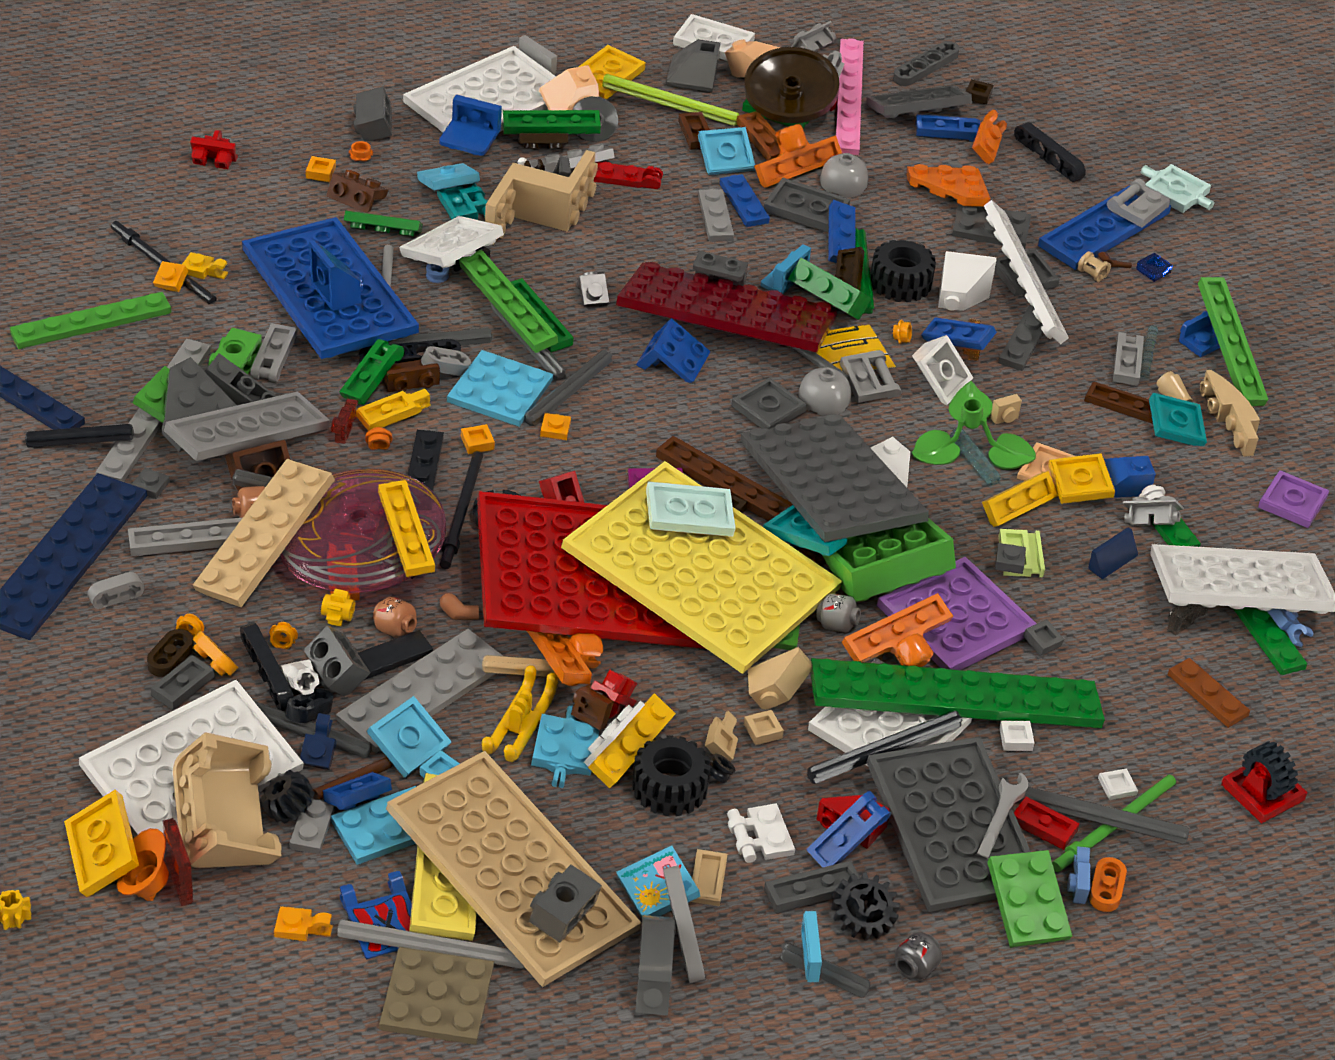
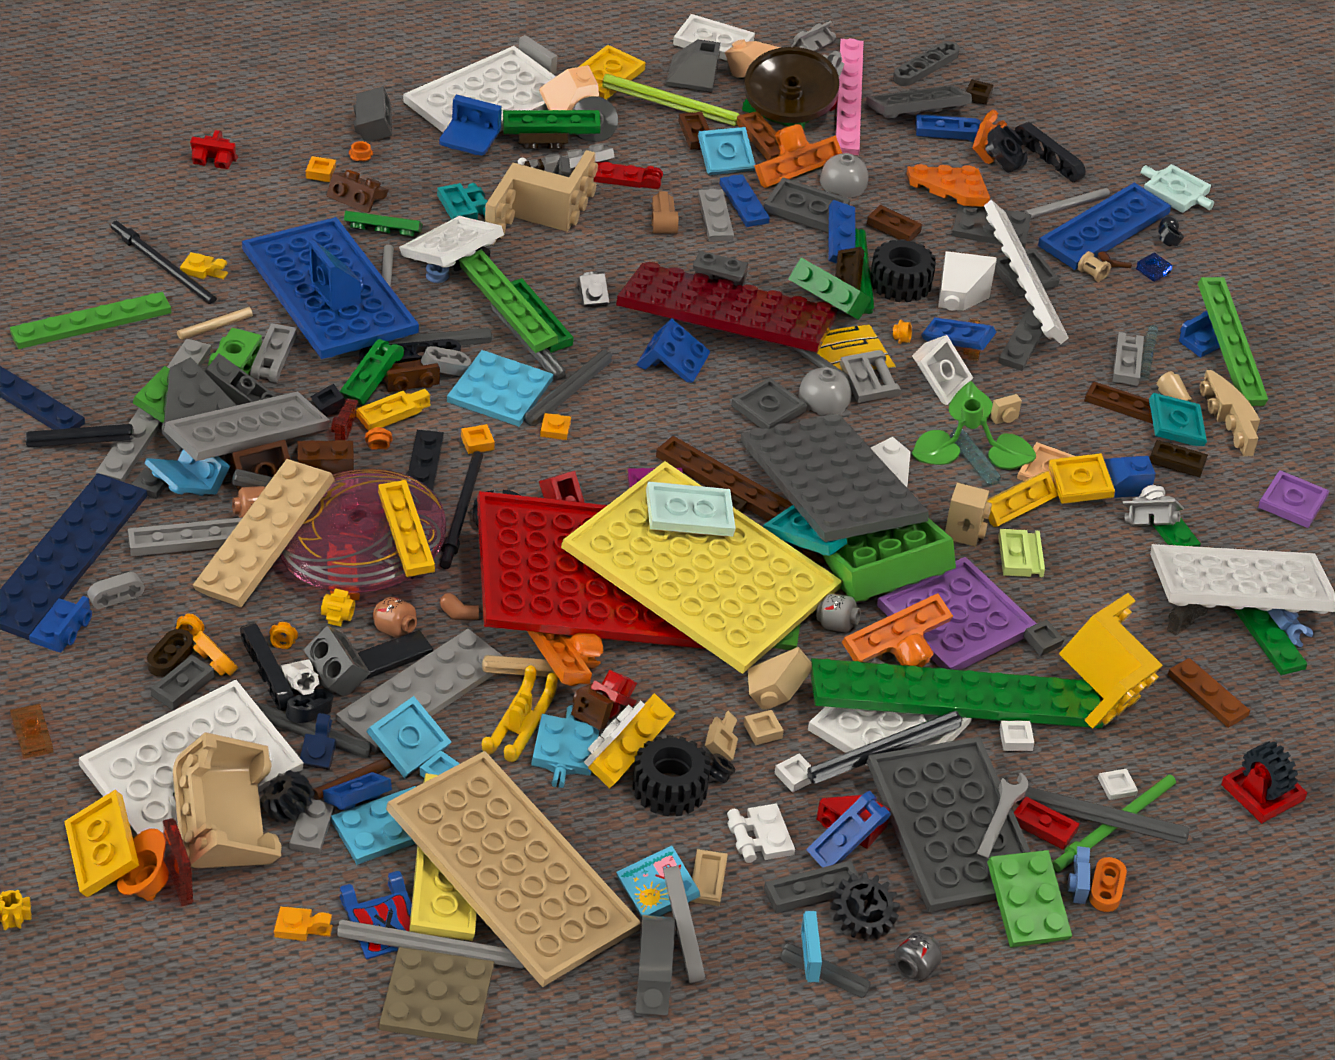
(31, 731): none -> clear orange plate
(61, 624): none -> blue bracket
(170, 276): light orange plate -> none
(190, 475): none -> dark azure bracket
(214, 323): none -> tan bar
(327, 455): none -> reddish brown slope
(328, 400): none -> black plate
(448, 176): medium azure plate -> none
(564, 902): dark grey brick -> none
(664, 215): none -> medium nougat piece
(778, 278): dark azure bracket -> none
(793, 772): none -> white plate
(894, 223): none -> reddish brown plate
(967, 514): none -> tan brick
(1005, 147): none -> black plate
(1010, 558): dark grey plate -> none
(1068, 203): none -> light grey bar
(1111, 661): none -> yellow bracket
(1113, 554): dark blue slope -> none
(1144, 208): light grey plate -> none
(1169, 231): none -> black plate
(1178, 458): none -> dark brown plate

